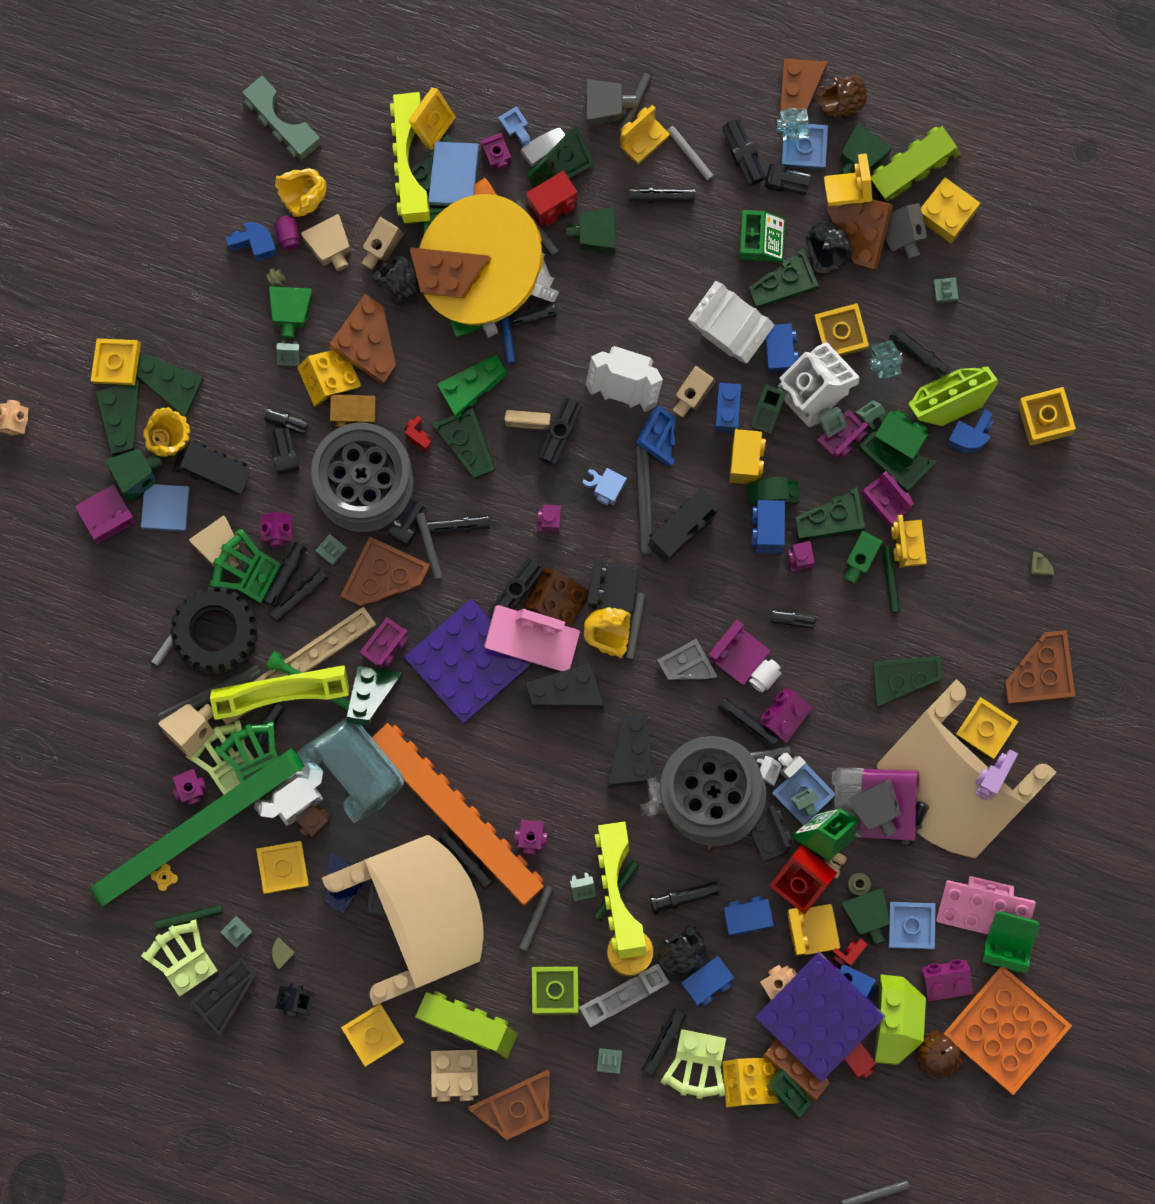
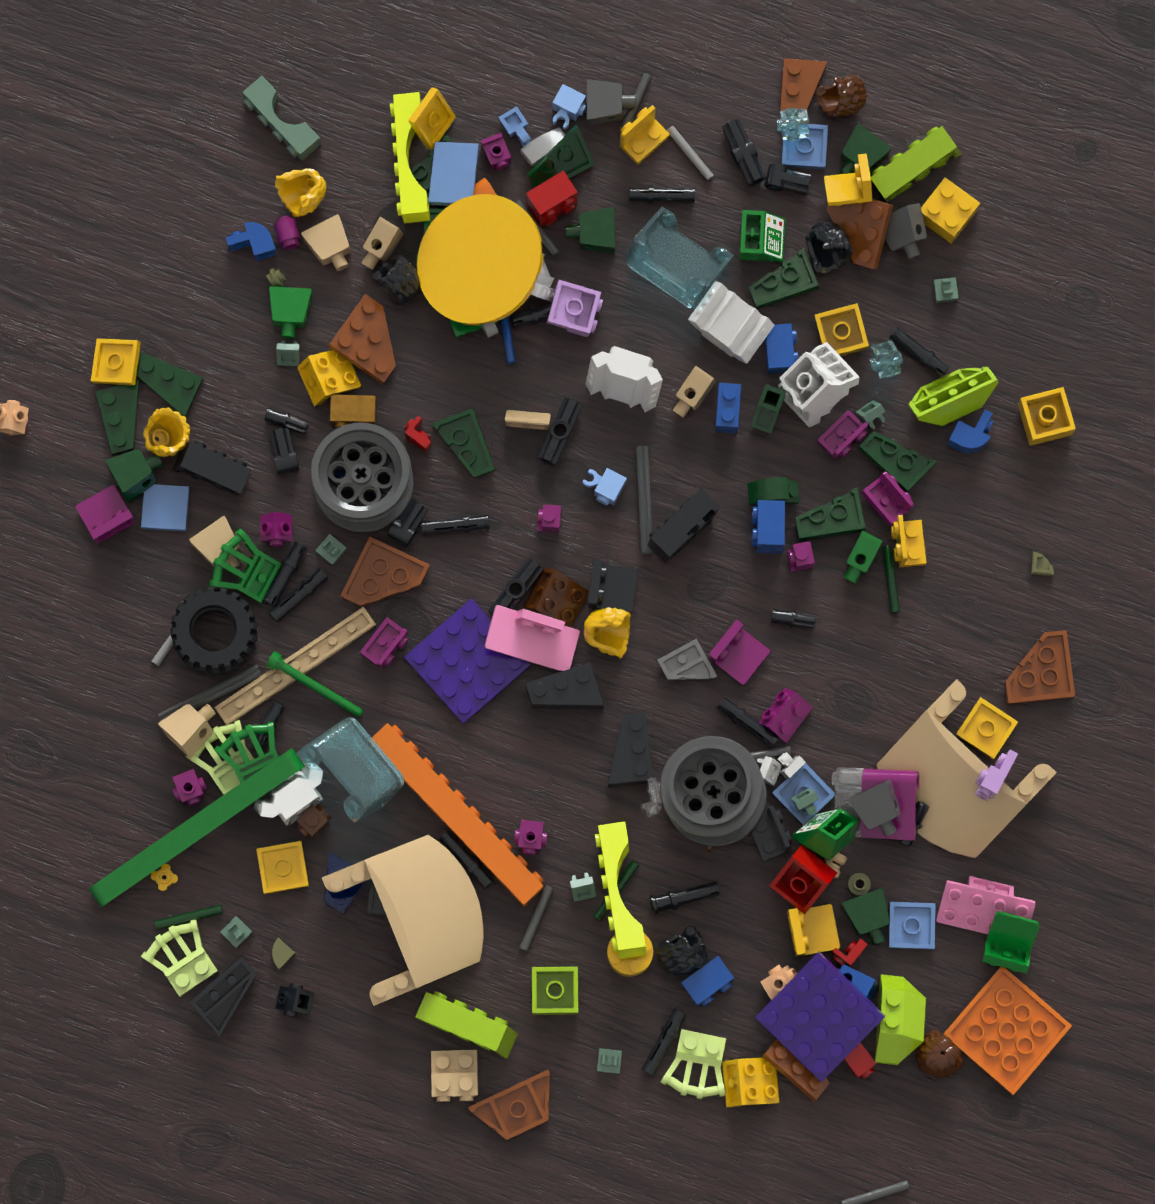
(316, 684): neon yellow arch -> none
(369, 693): wing -> none
(372, 1035): yellow plate -> none
(429, 547): dark grey bar -> none
(446, 271): dark orange wing -> none
(469, 384): green wing -> none
(568, 104): none -> light blue brick
(575, 308): none -> lavender plate
(624, 995): light grey slope -> none
(635, 626): dark grey bar -> none
(658, 435): blue wing -> none
(675, 261): none -> clear light blue windscreen
(746, 456): yellow brick -> none
(748, 916): blue brick -> none
(765, 675): white brick -> none
(789, 1093): dark green plate -> none
(832, 421): sand green tile -> none
(903, 433): green slope -> none
(903, 676): dark green wing -> none
(947, 980): magenta bracket -> none

